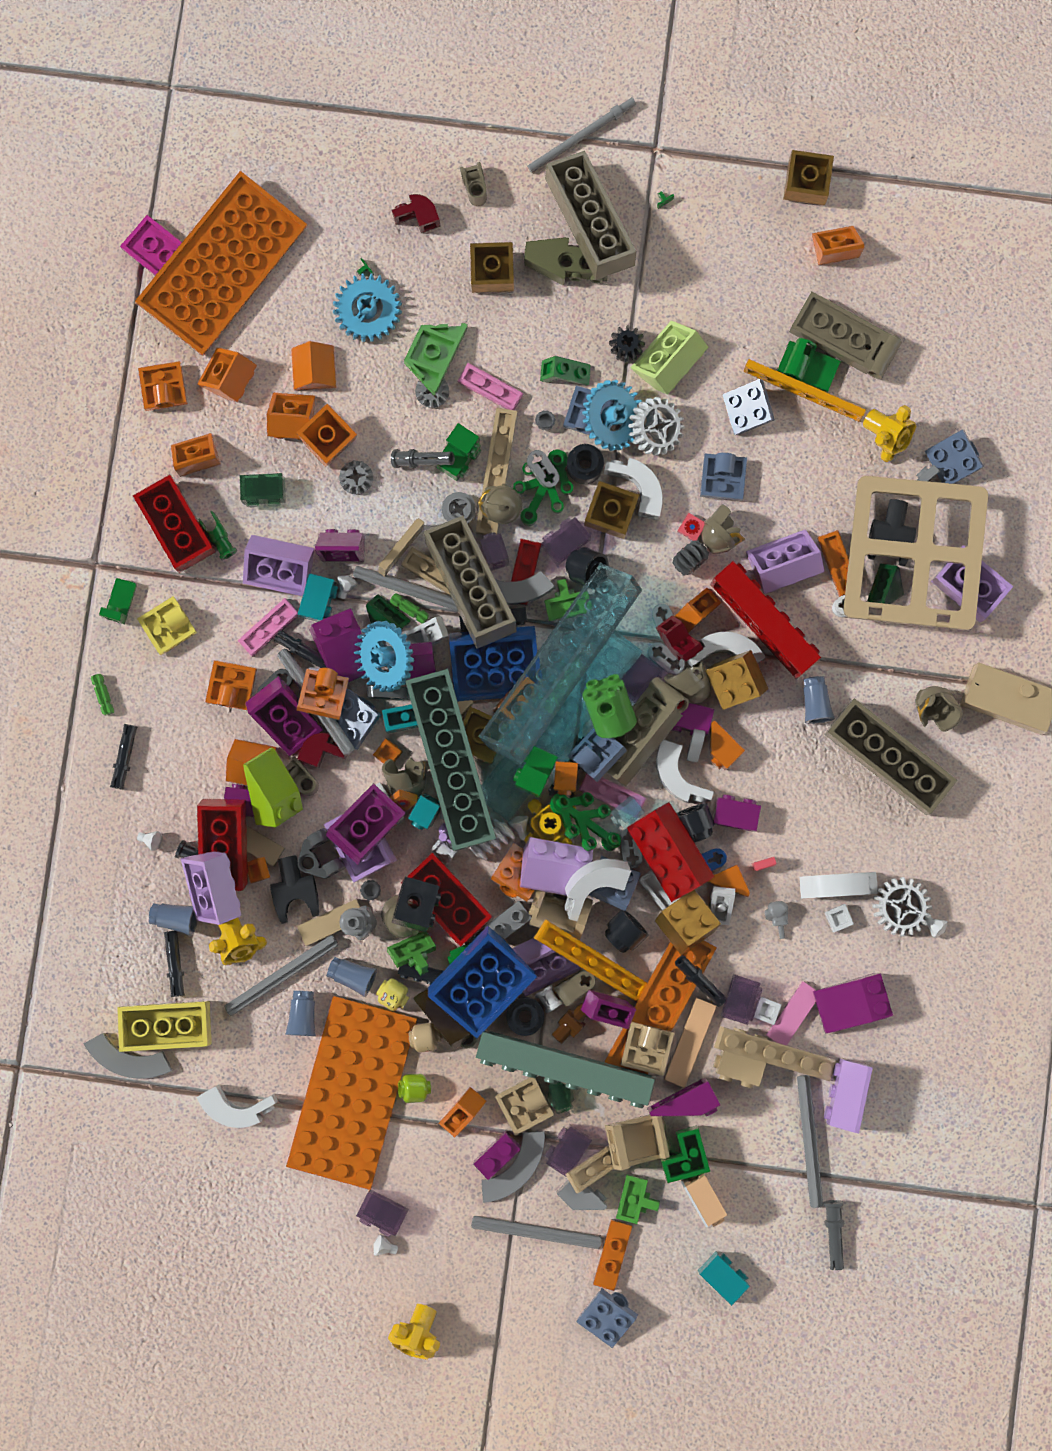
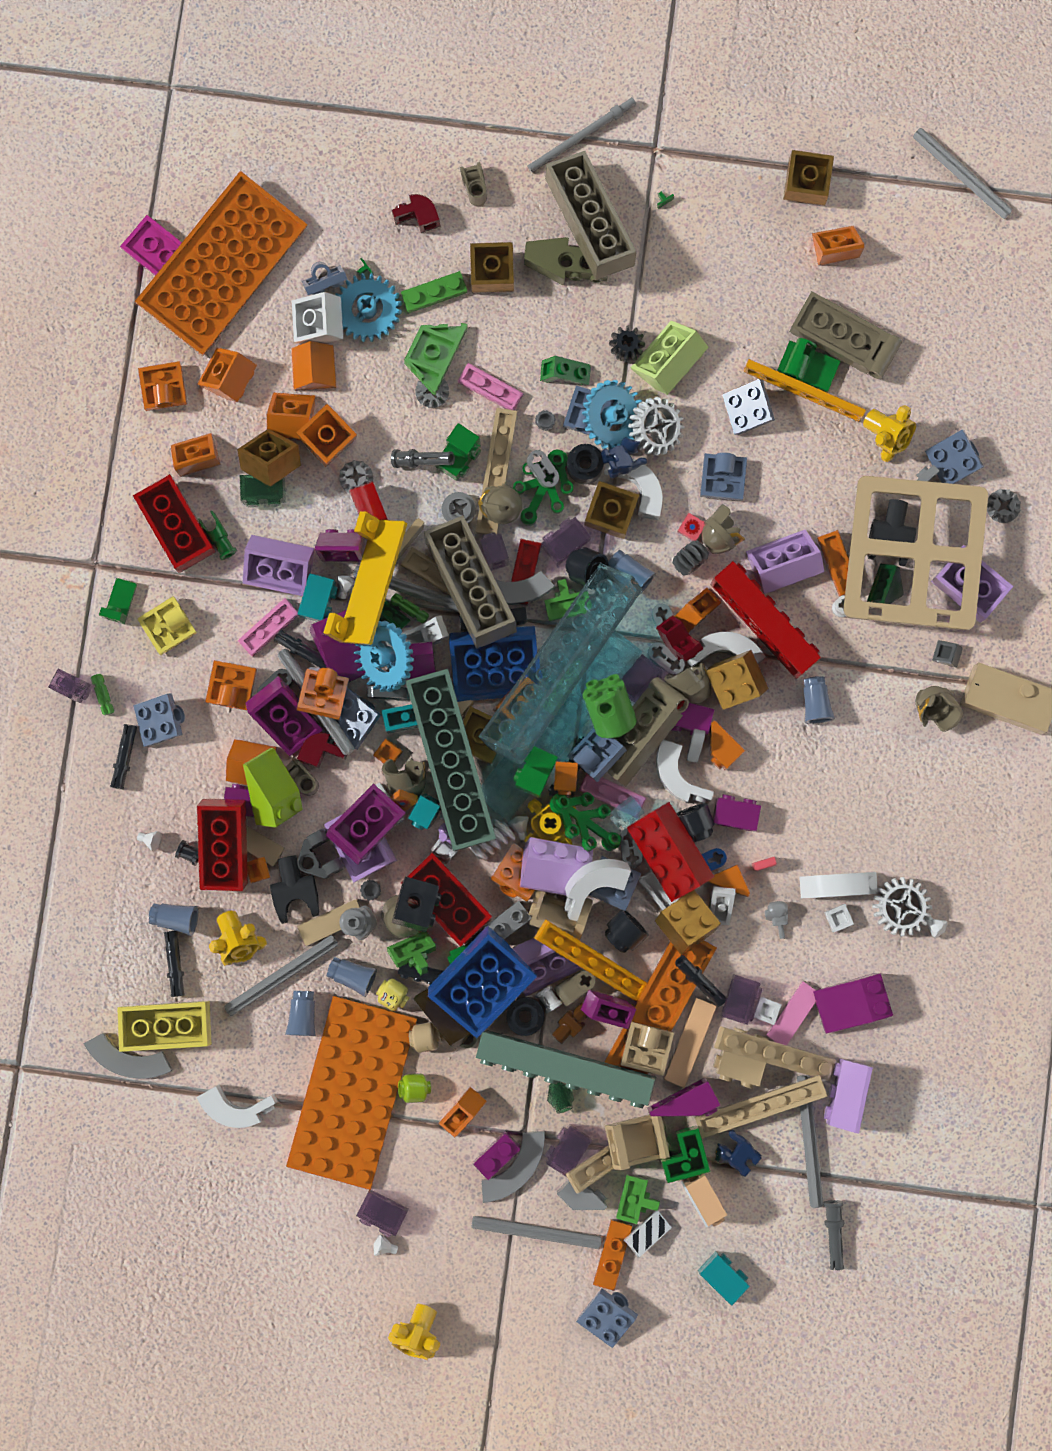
(70, 686): none -> clear purple brick
(159, 719): none -> sand blue plate
(211, 887): lavender slope -> none
(269, 457): none -> pearl gold brick
(317, 318): none -> white brick
(334, 277): none -> sand blue plate
(367, 500): none -> red brick
(371, 583): none -> yellow bracket
(434, 292): none -> bright green plate
(524, 1105): tan plate -> none
(620, 458): none -> dark blue animal
(628, 565): none -> sand blue plant
(647, 1233): none -> white tile
(740, 1154): none -> dark blue animal
(761, 1106): none -> tan plate
(890, 757): dark tan brick -> none
(947, 653): none -> dark grey slope
(962, 173): none -> light grey axle
(993, 505): none -> light grey gear

